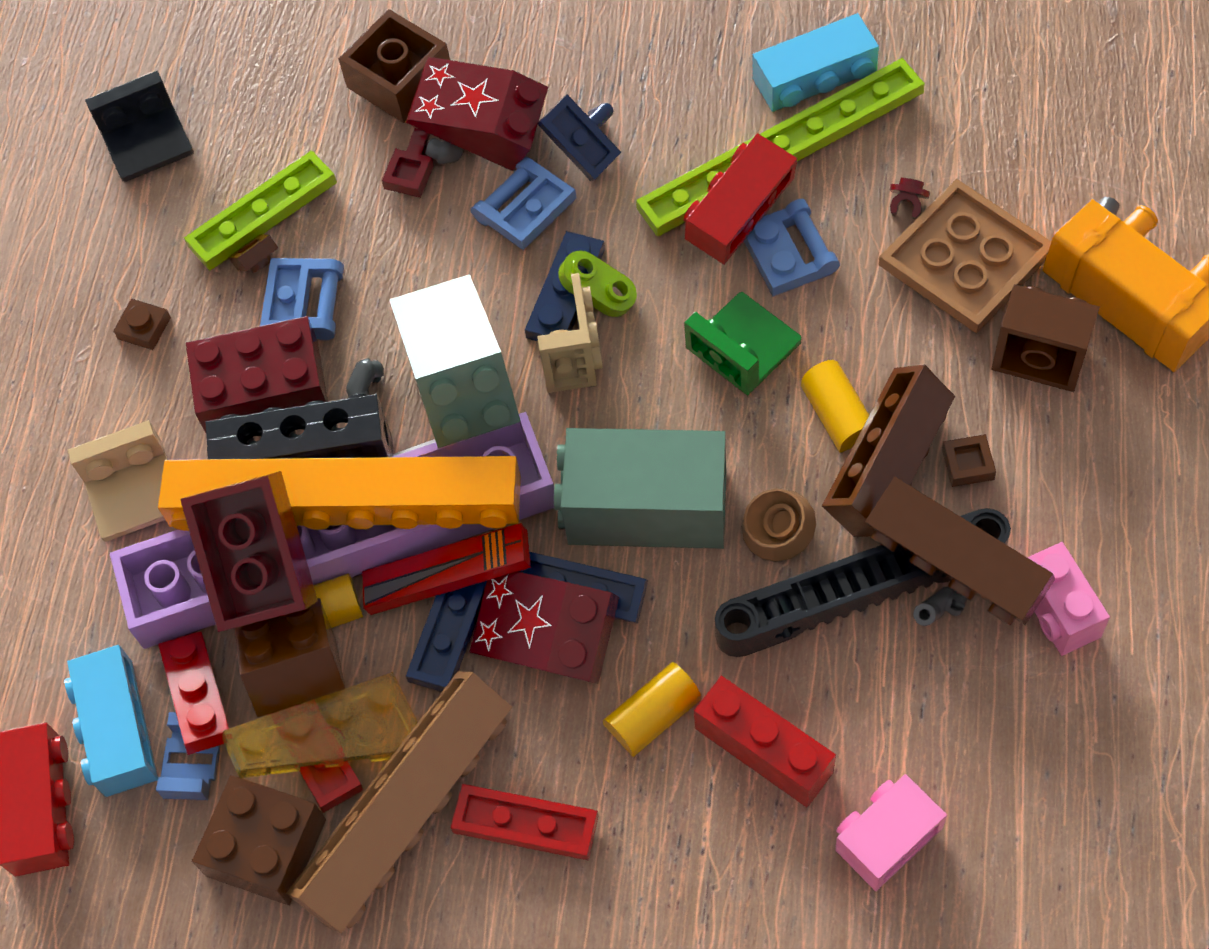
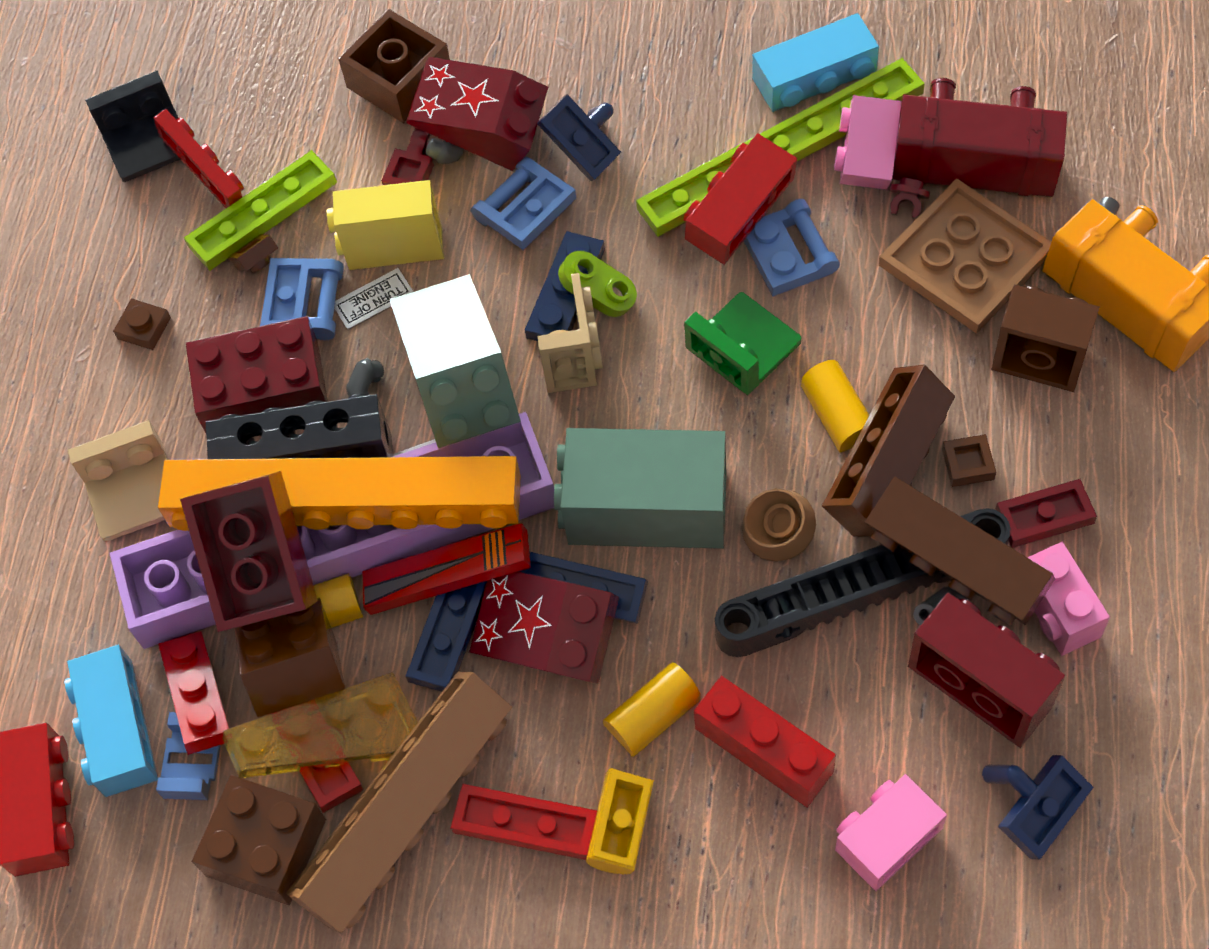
(198, 158): none -> red plate
(371, 298): none -> white sticker
(386, 225): none -> light yellow brick
(619, 822): none -> yellow brick
(869, 142): none -> bright pink brick
(980, 143): none -> dark red piece
(985, 669): none -> dark red brick
(1044, 802): none -> dark blue plate
(1047, 512): none -> dark red plate

